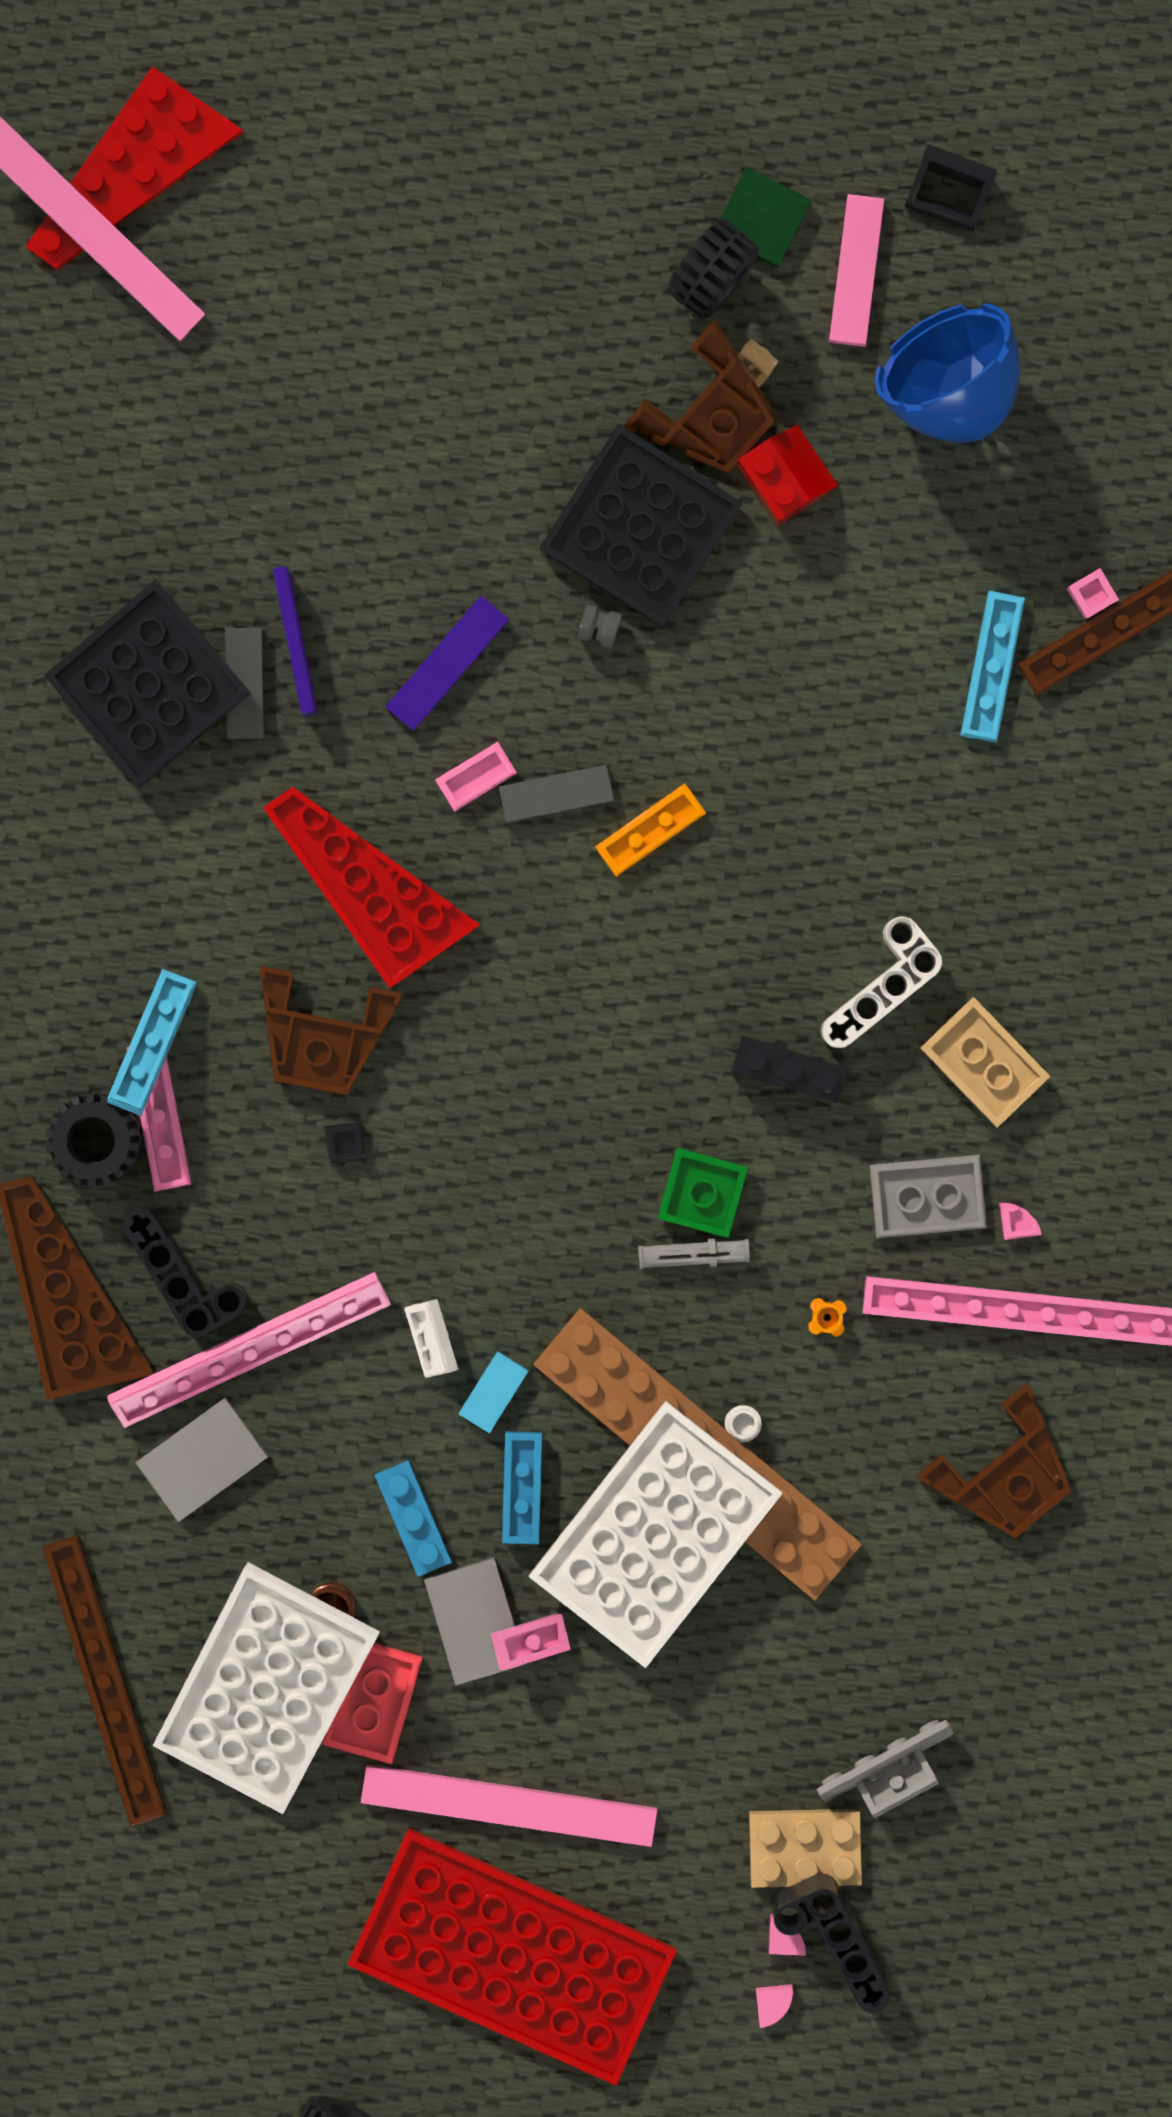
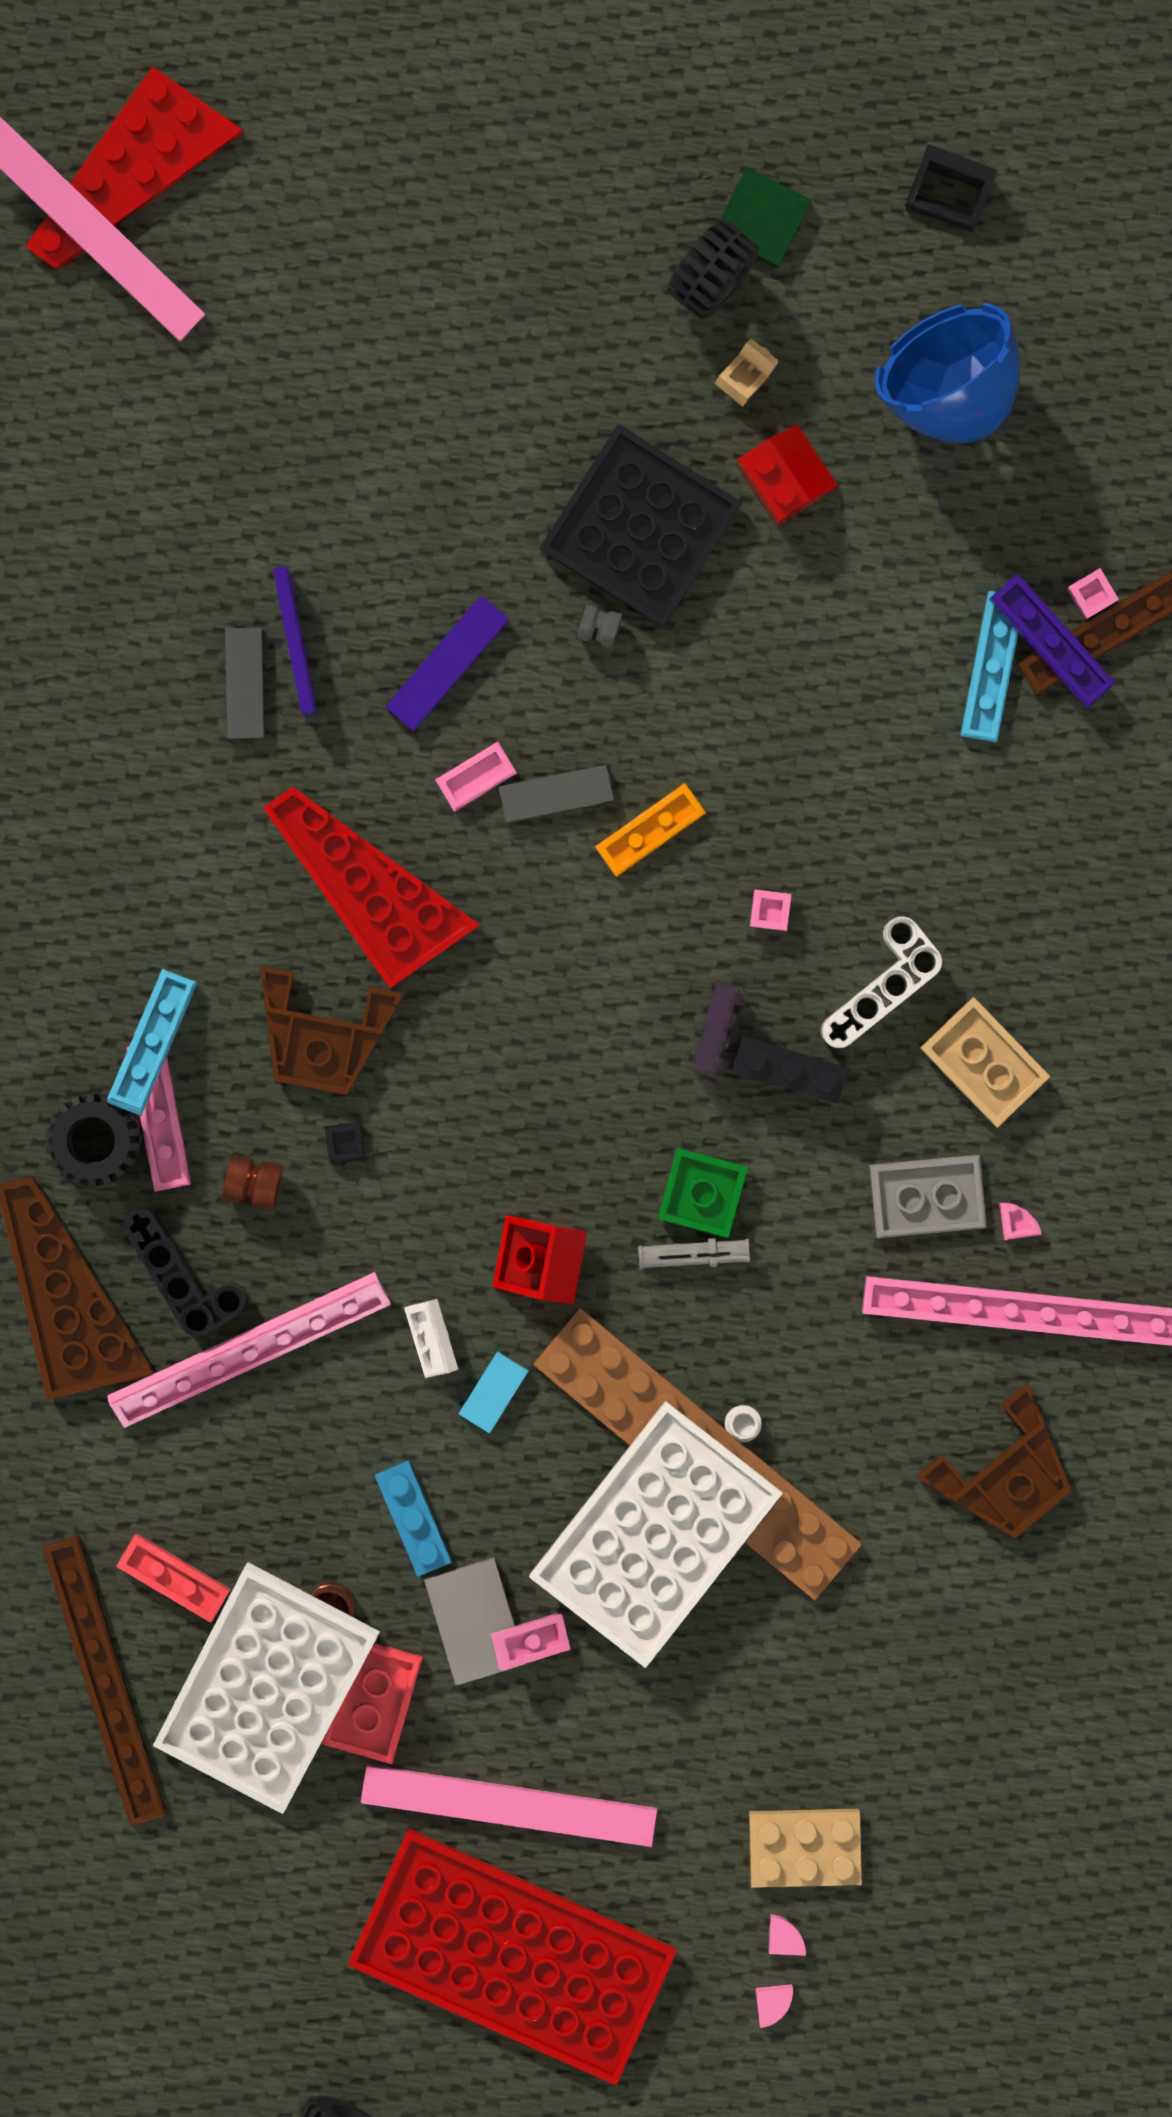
(147, 684): black plate -> none
(173, 1577): none -> coral plate
(202, 1459): light grey tile -> none
(252, 1182): none -> copper wheel
(522, 1487): dark azure plate -> none
(539, 1259): none -> red slope
(715, 1028): none -> clear purple piece
(724, 416): reddish brown wing -> none
(770, 910): none -> bright pink plate
(836, 1312): light orange plate -> none
(840, 1943): black beam -> none
(856, 270): bright pink tile -> none
(893, 1775): light grey bracket -> none
(1052, 641): none -> dark purple tile

